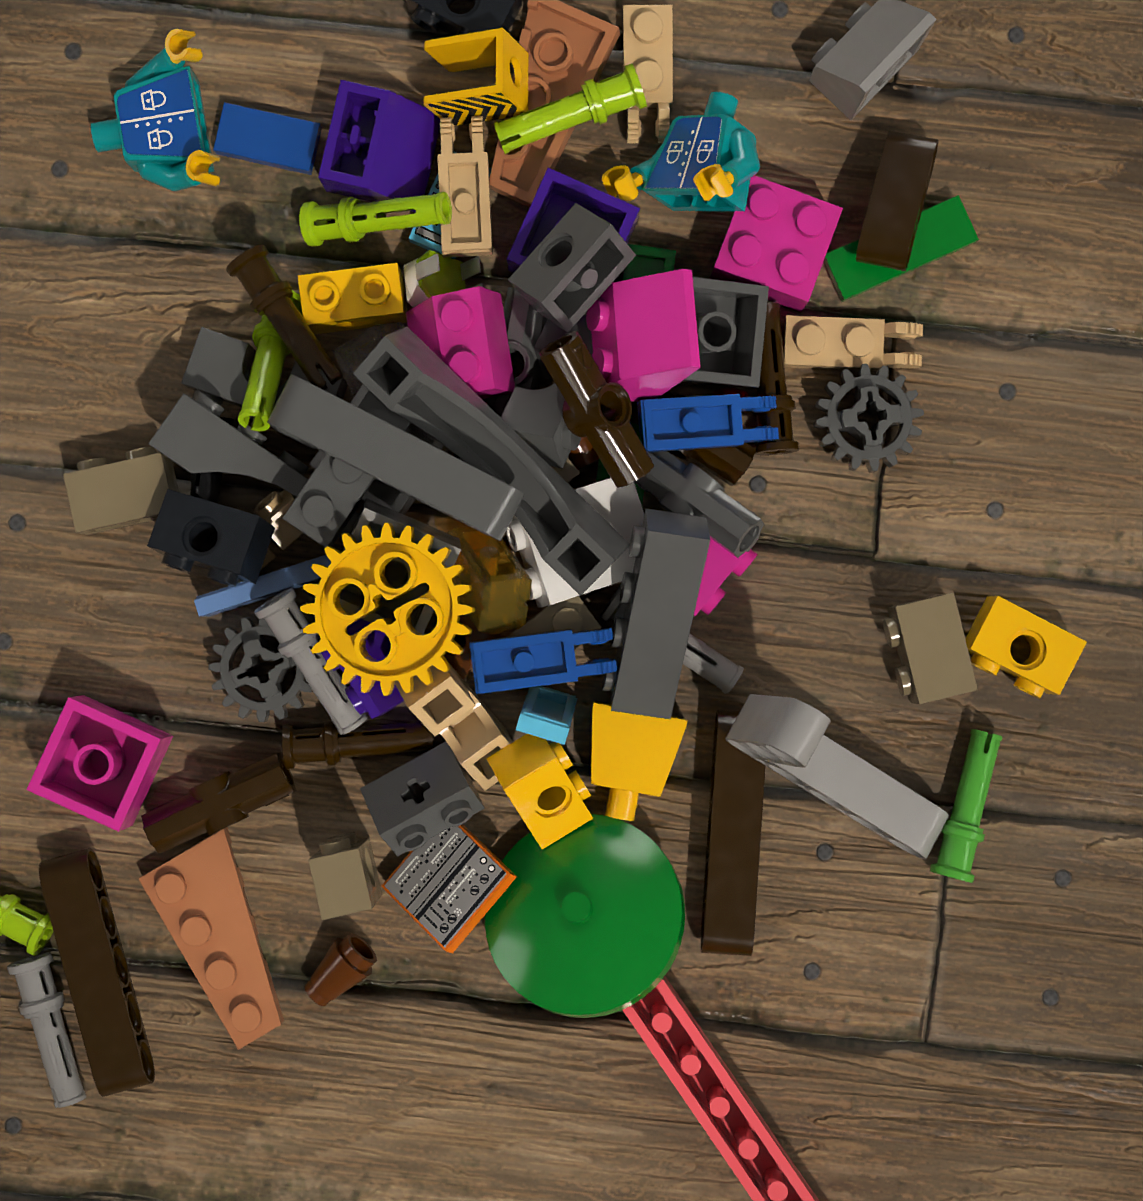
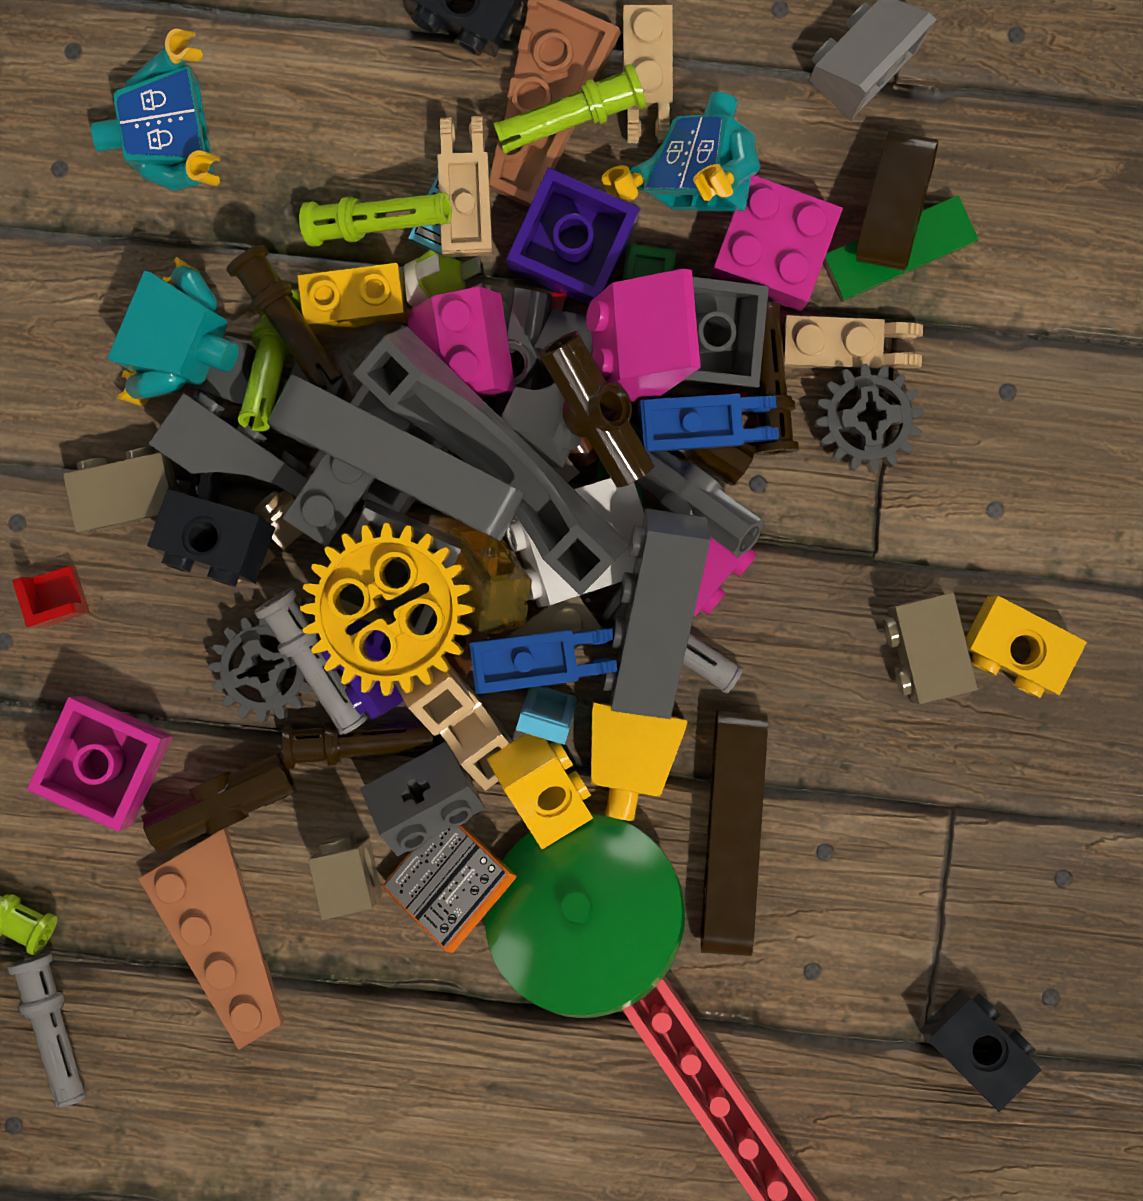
(50, 597): none -> red panel
(96, 972): dark brown beam -> none
(170, 336): none -> teal torso
(265, 587): medium blue tile -> none
(267, 138): blue tile -> none
(343, 967): reddish brown cone -> none
(378, 145): dark purple slope -> none
(480, 51): yellow piece -> none
(572, 267): dark grey brick -> none
(792, 742): light grey beam -> none
(963, 829): bright green pin -> none
(1000, 1072): none -> black brick

